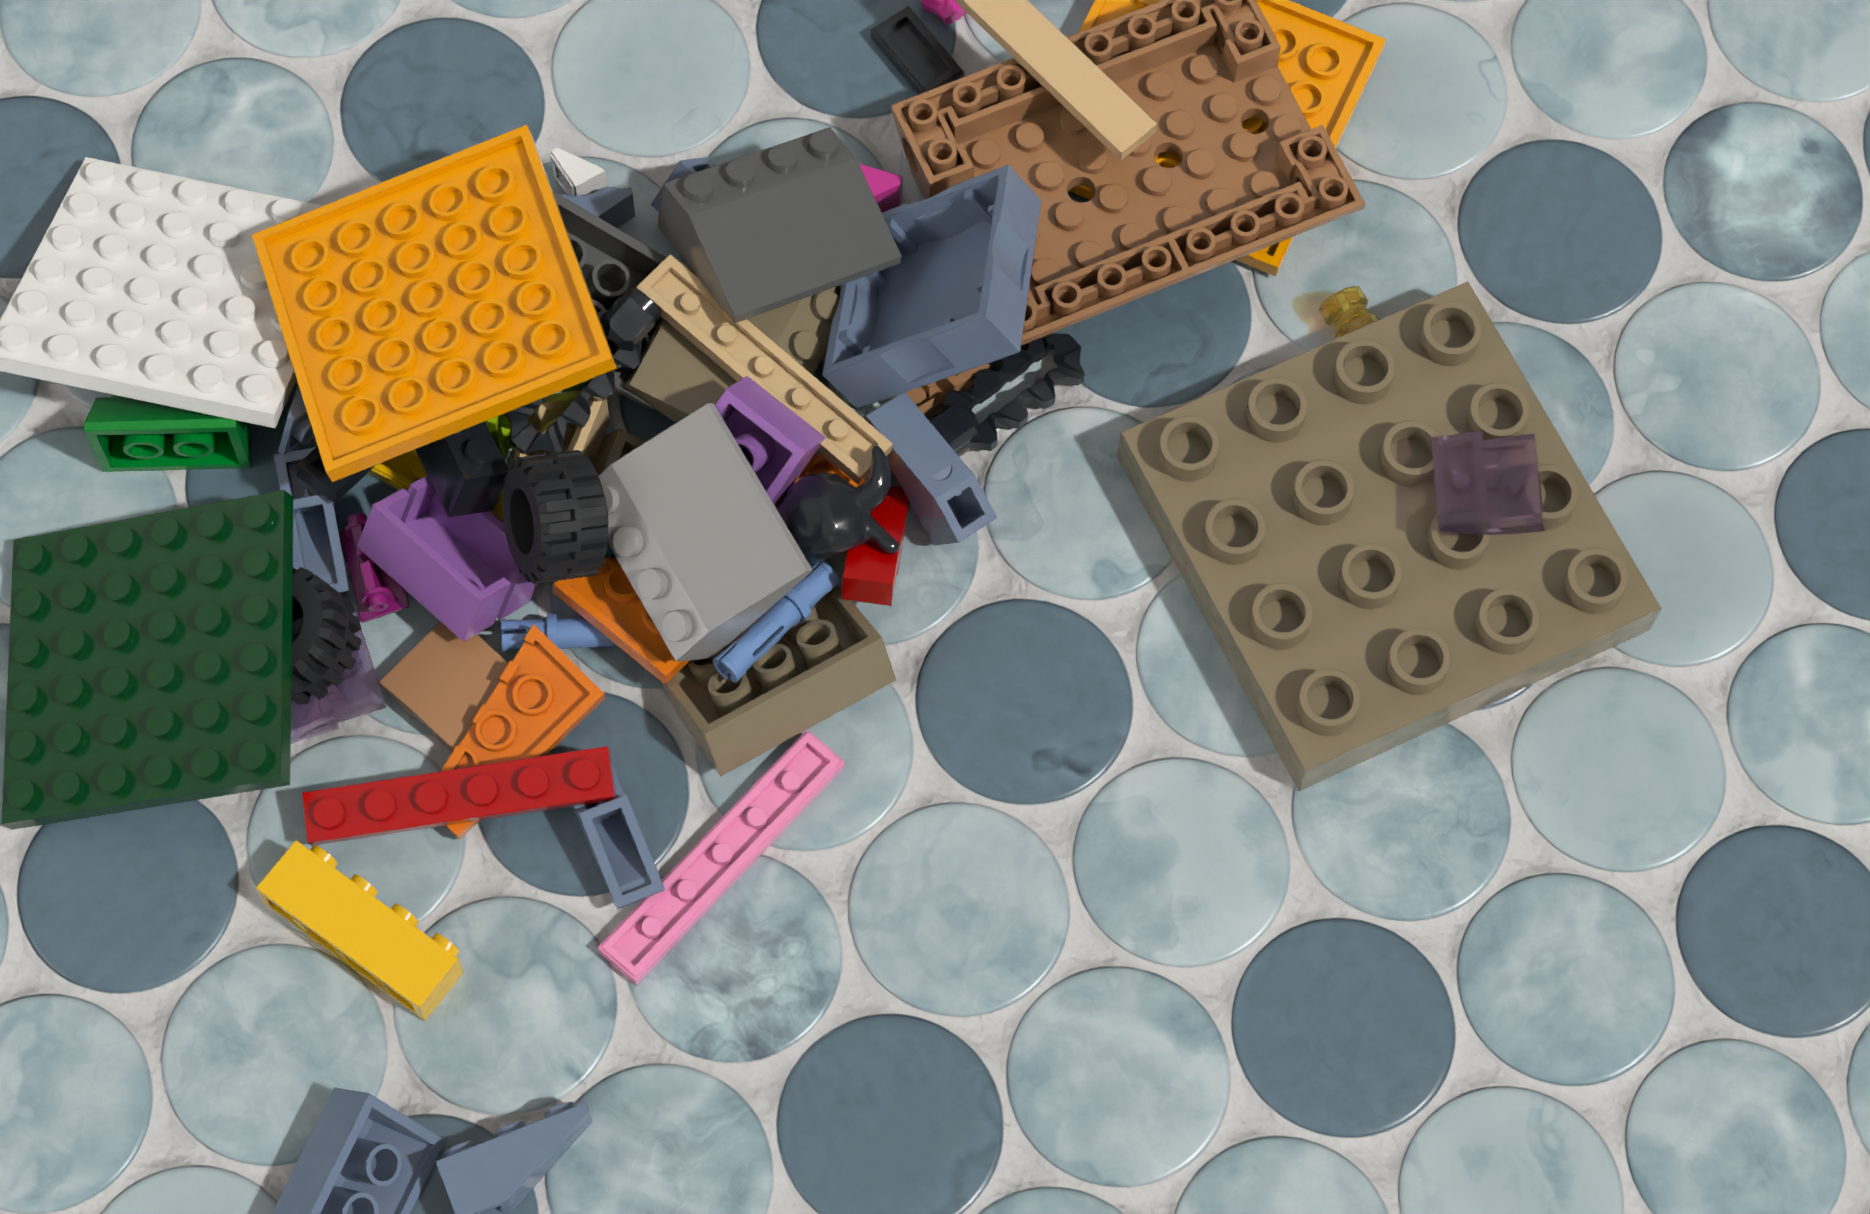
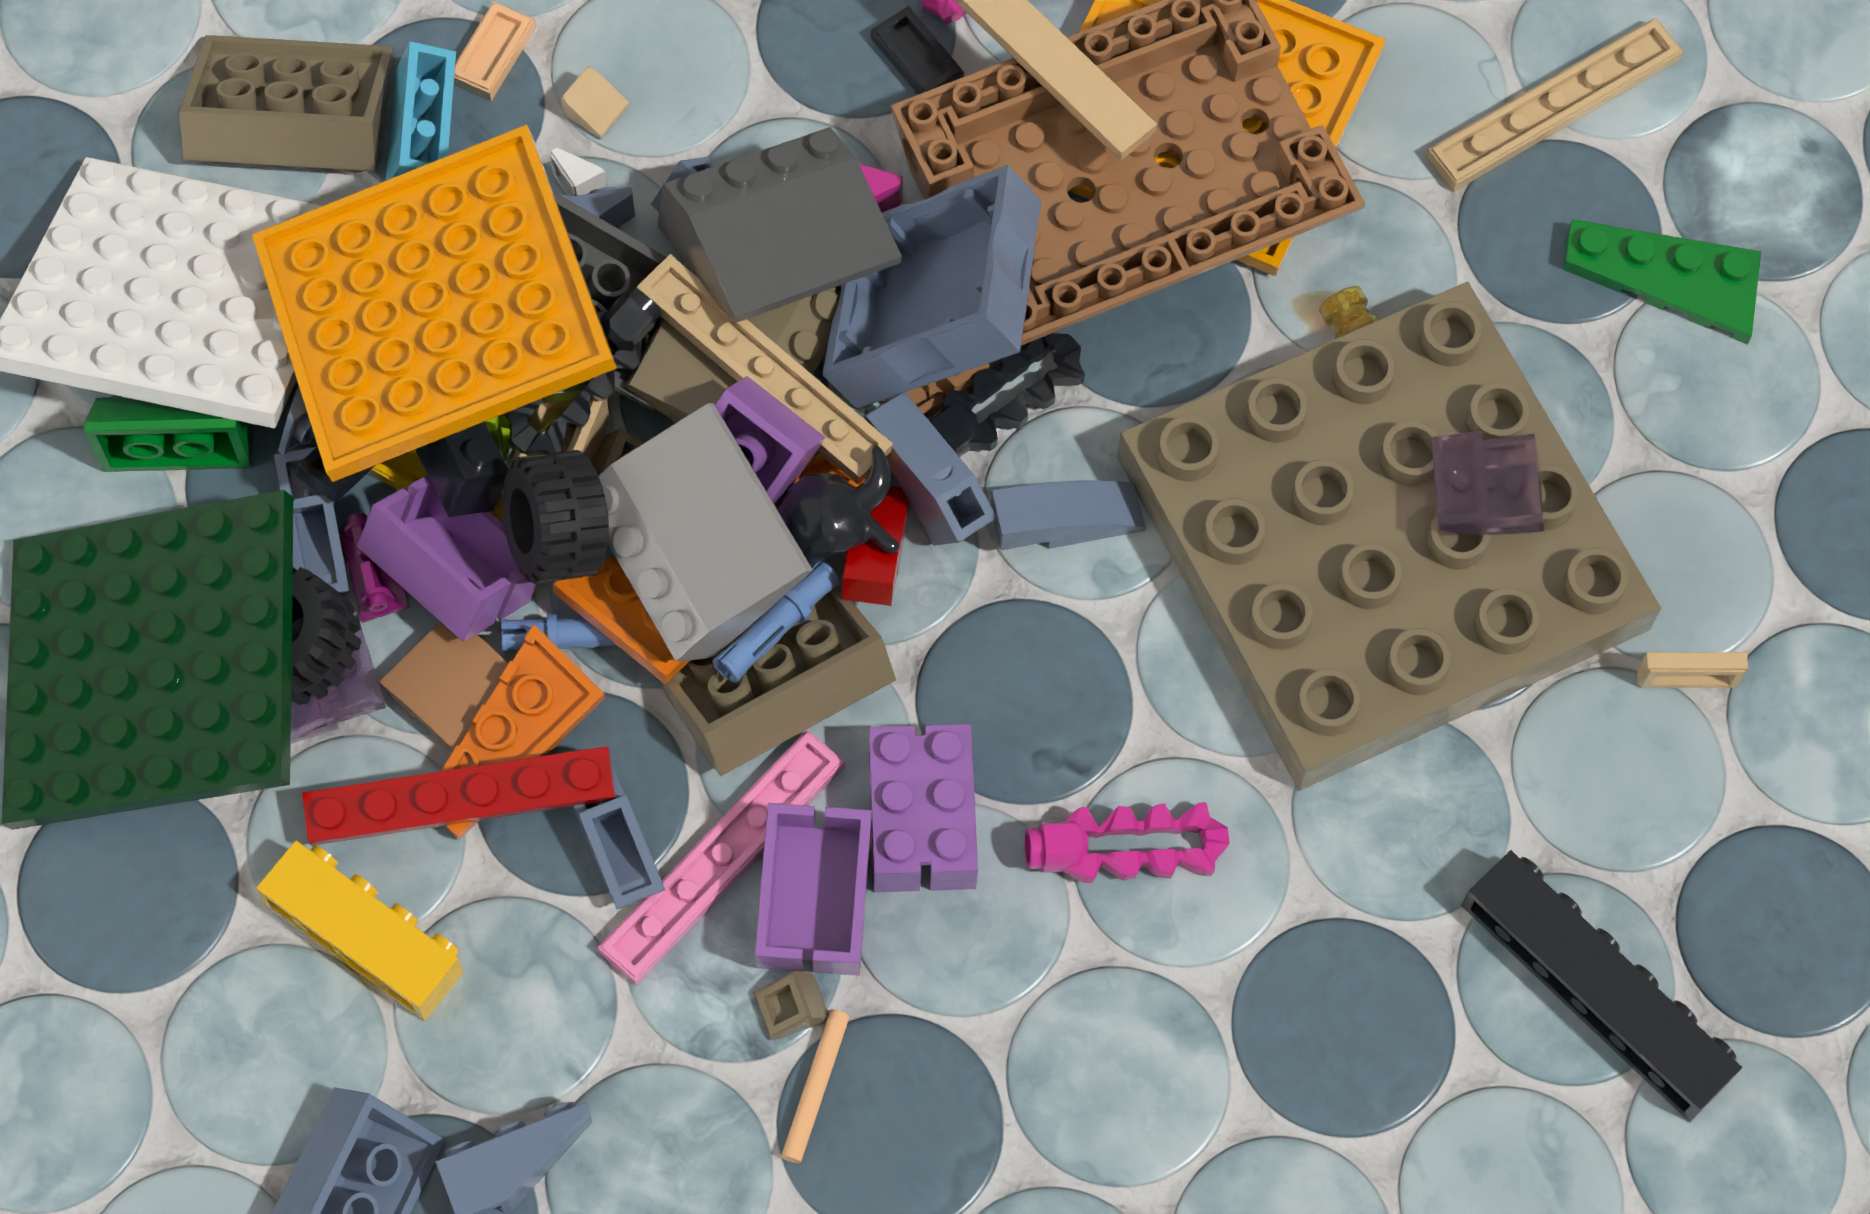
(287, 103): none -> dark tan slope
(420, 108): none -> medium azure brick
(493, 50): none -> light nougat tile
(593, 103): none -> tan slope
(791, 1004): none -> dark tan slope
(813, 889): none -> medium lavender piece
(815, 1086): none -> light nougat bar
(923, 807): none -> medium lavender piece
(1065, 512): none -> sand blue slope
(1065, 843): none -> dark pink sword
(1554, 104): none -> tan tile
(1602, 985): none -> black brick
(1690, 276): none -> green wing
(1692, 669): none -> tan tile

